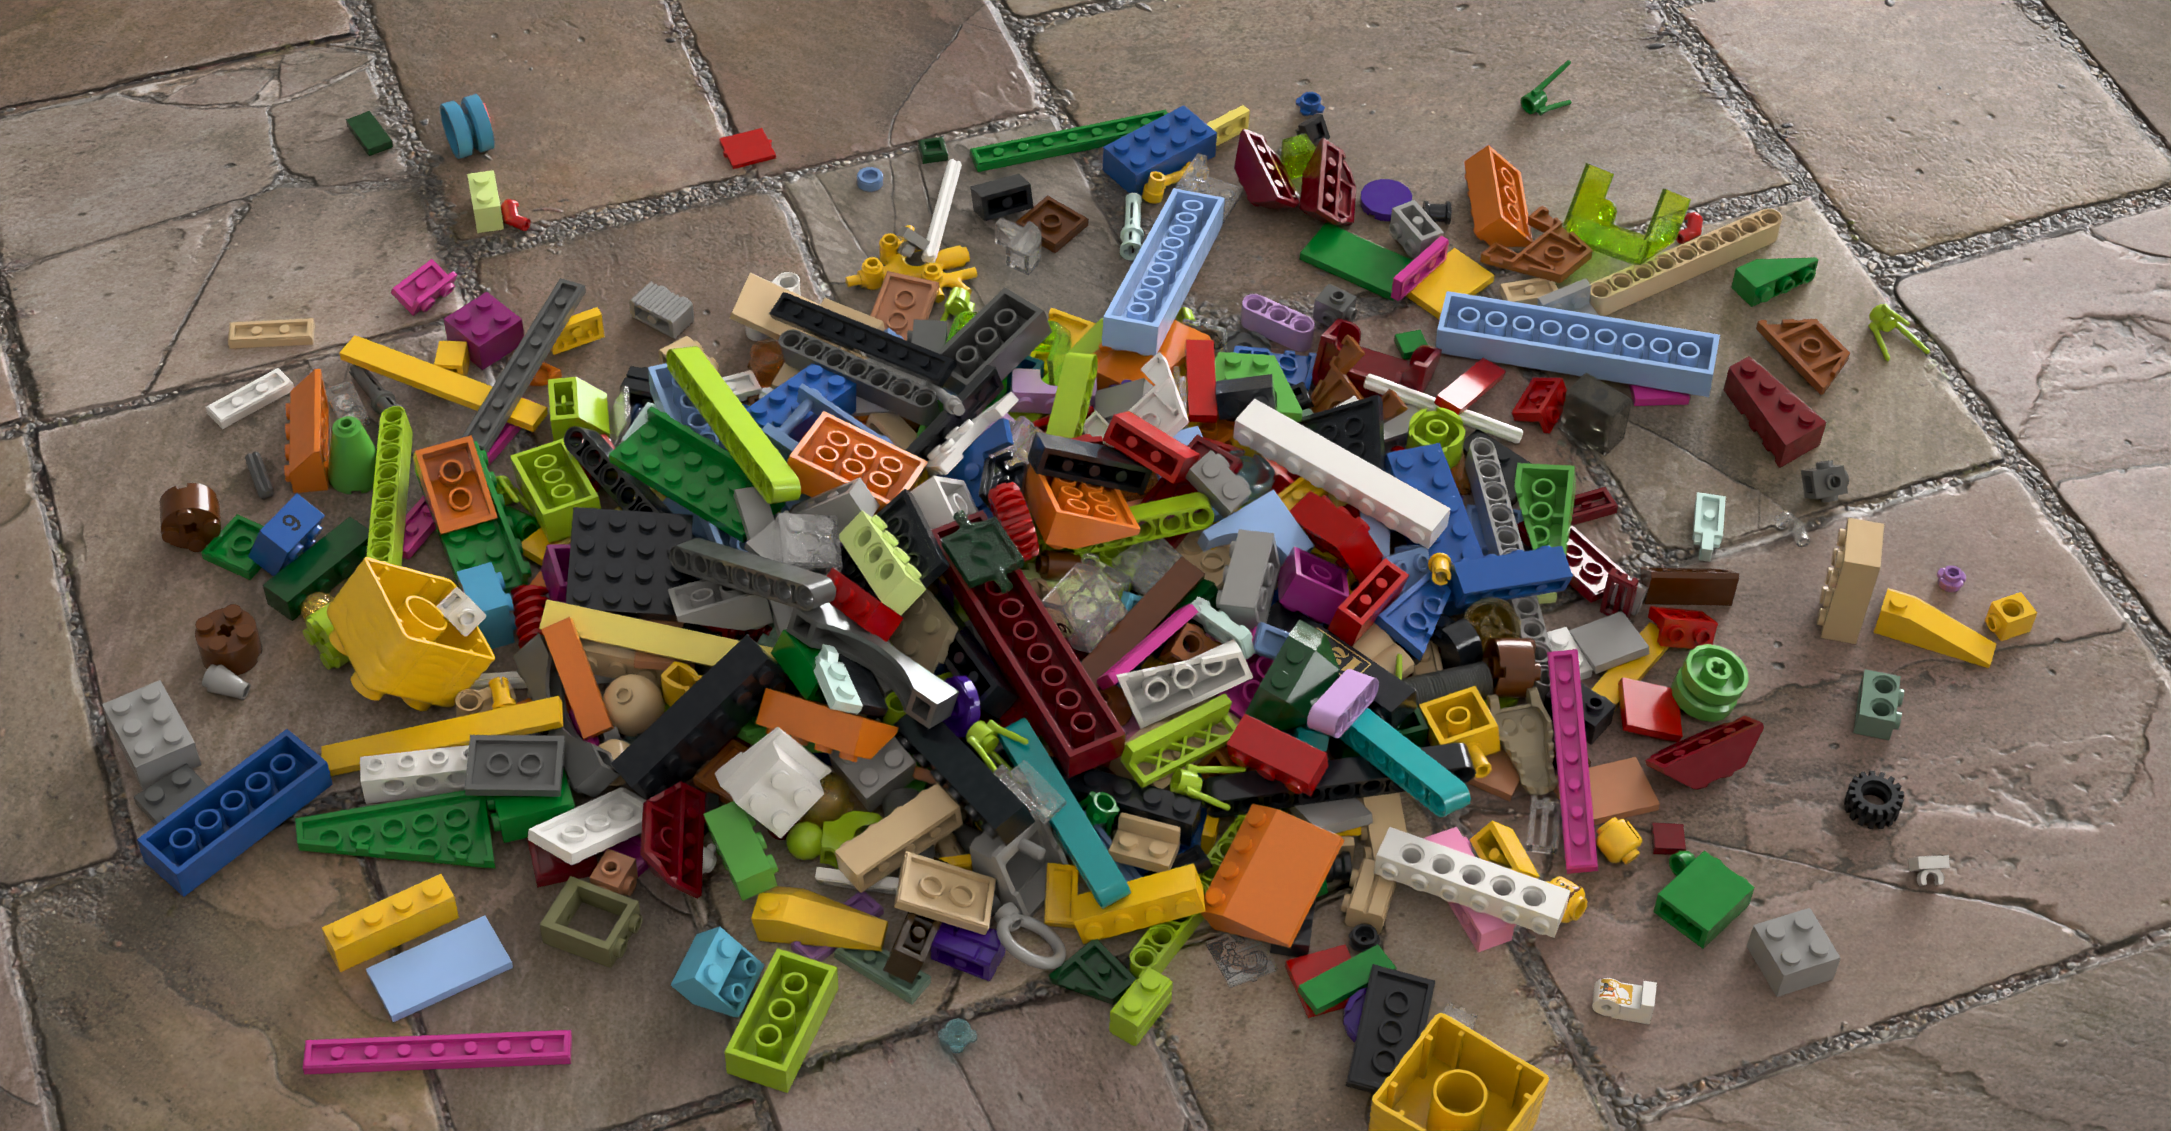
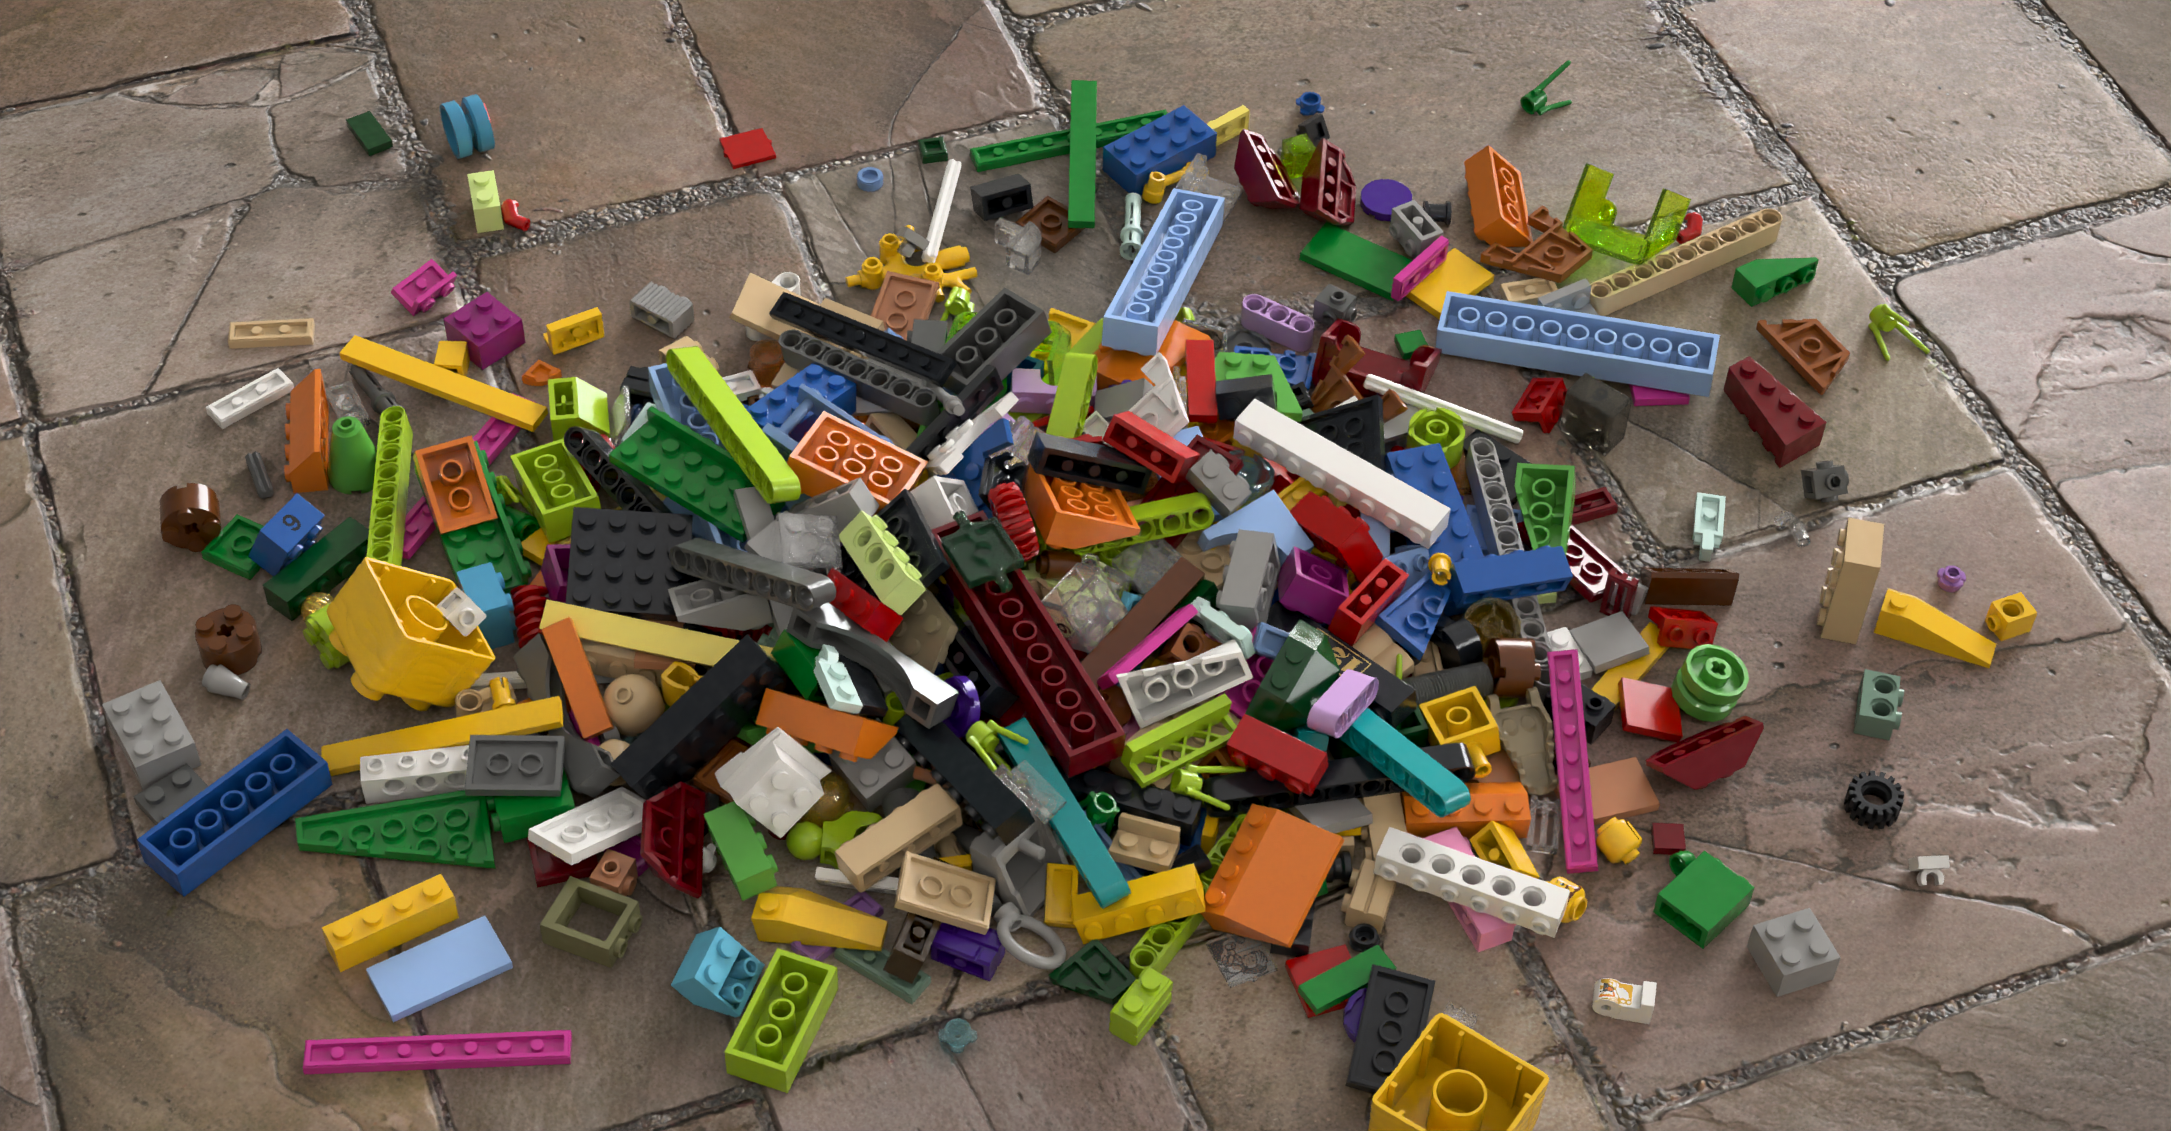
(524, 363): dark grey tile -> none
(1082, 154): none -> green tile
(1470, 386): tile -> none
(1490, 801): none -> orange slope

